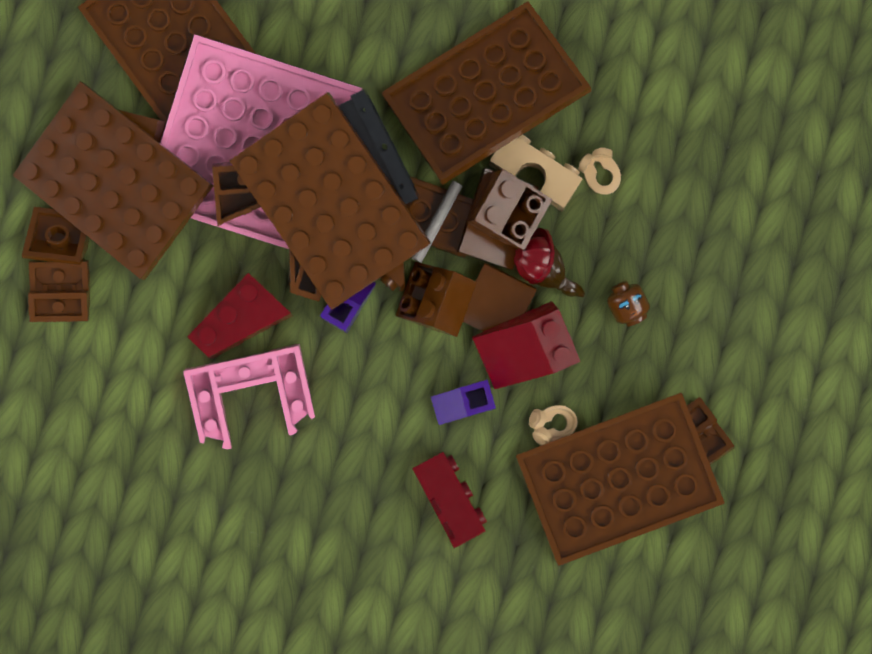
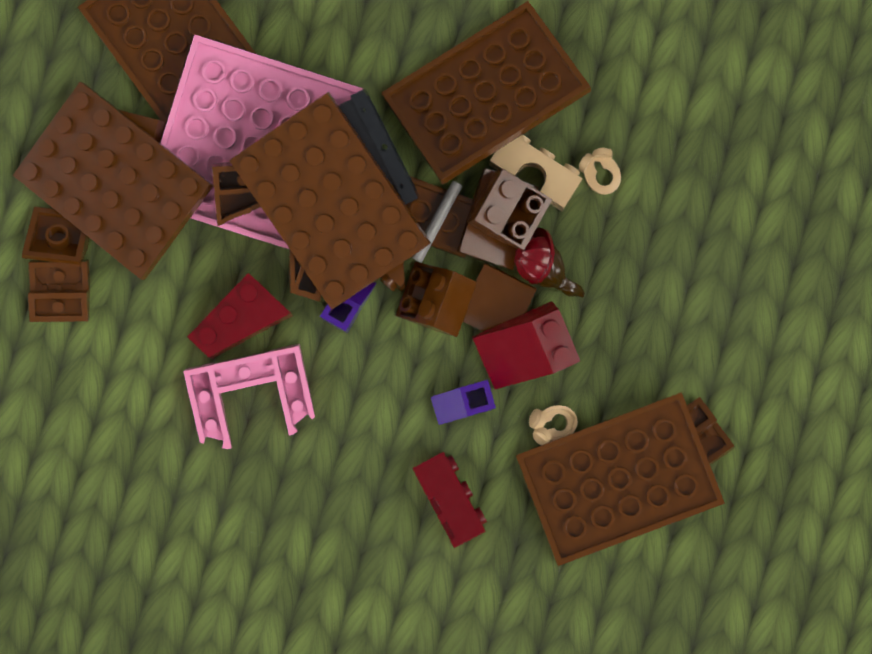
(628, 303): reddish brown head -> none

